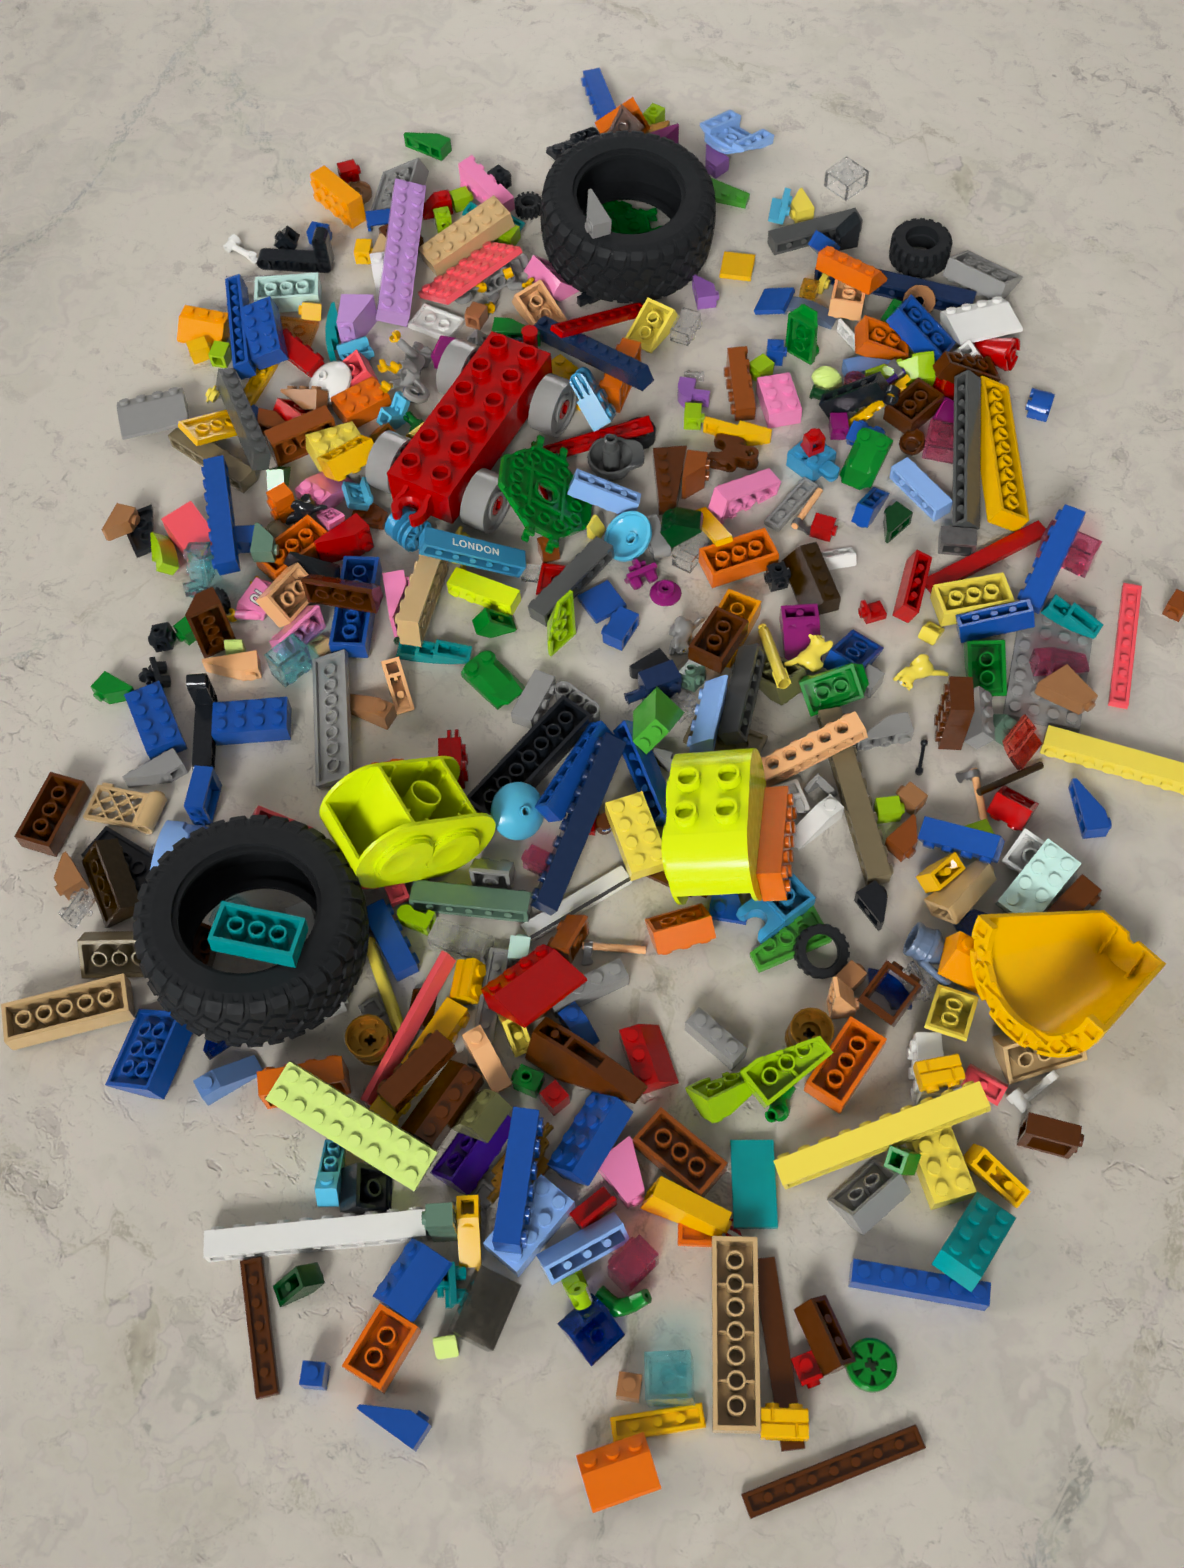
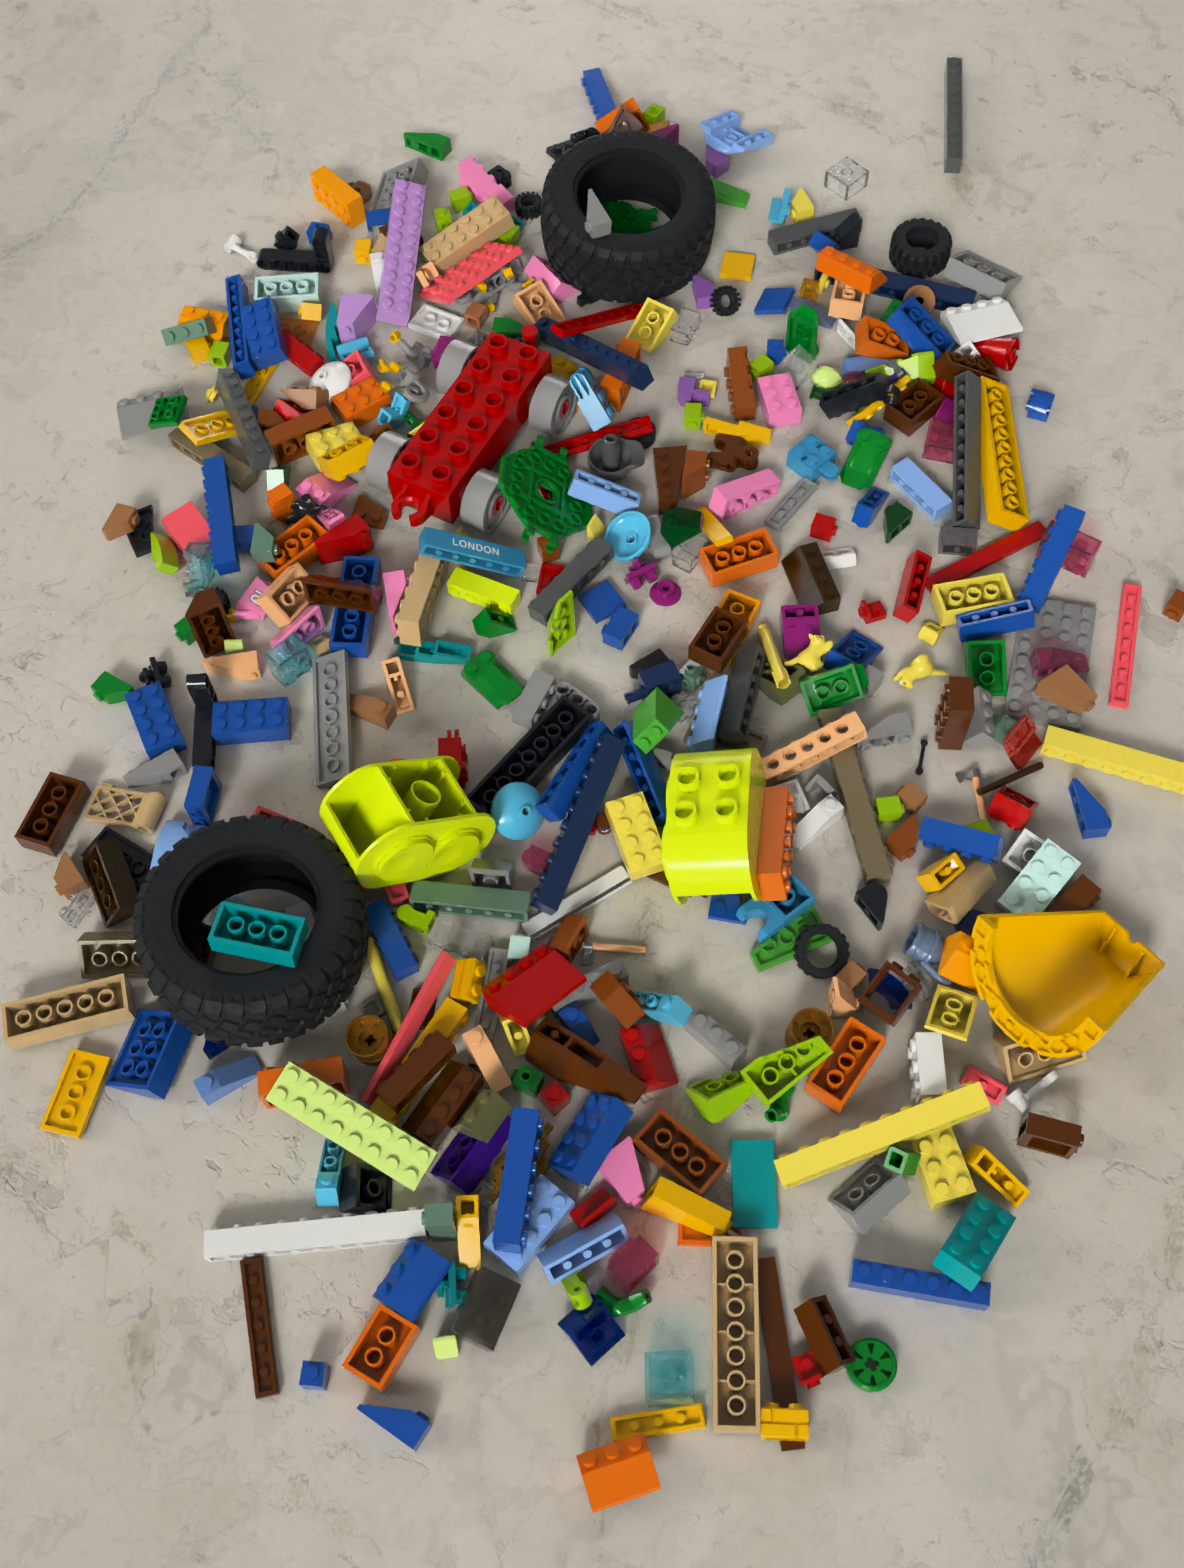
(76, 1094): none -> yellow plate
(162, 637): black brick -> none
(167, 411): none -> green tile
(188, 331): none -> sand green brick
(298, 1283): dark green slope -> none
(313, 565): black slope -> none
(349, 171): red brick -> none
(357, 495): medium azure bracket -> none
(403, 532): dark azure wheel -> none
(426, 272): none -> light nougat slope
(437, 200): red slope -> none
(618, 999): none -> dark orange brick
(629, 1387): medium nougat brick -> none
(665, 1008): none -> medium azure slope
(680, 929): orange slope -> none
(681, 631): light grey animal -> none
(710, 386): none -> light yellow plate
(733, 297): none -> black tyre
(777, 576): black brick -> none
(797, 523): light nougat piece -> none
(799, 365): none -> clear tile
(812, 437): red brick -> none
(833, 1471): reddish brown tile -> none
(838, 426): magenta brick -> none
(912, 442): reddish brown hair -> none
(939, 1073): yellow brick -> none
(953, 115): none -> dark grey brick
(1071, 617): teal slope -> none

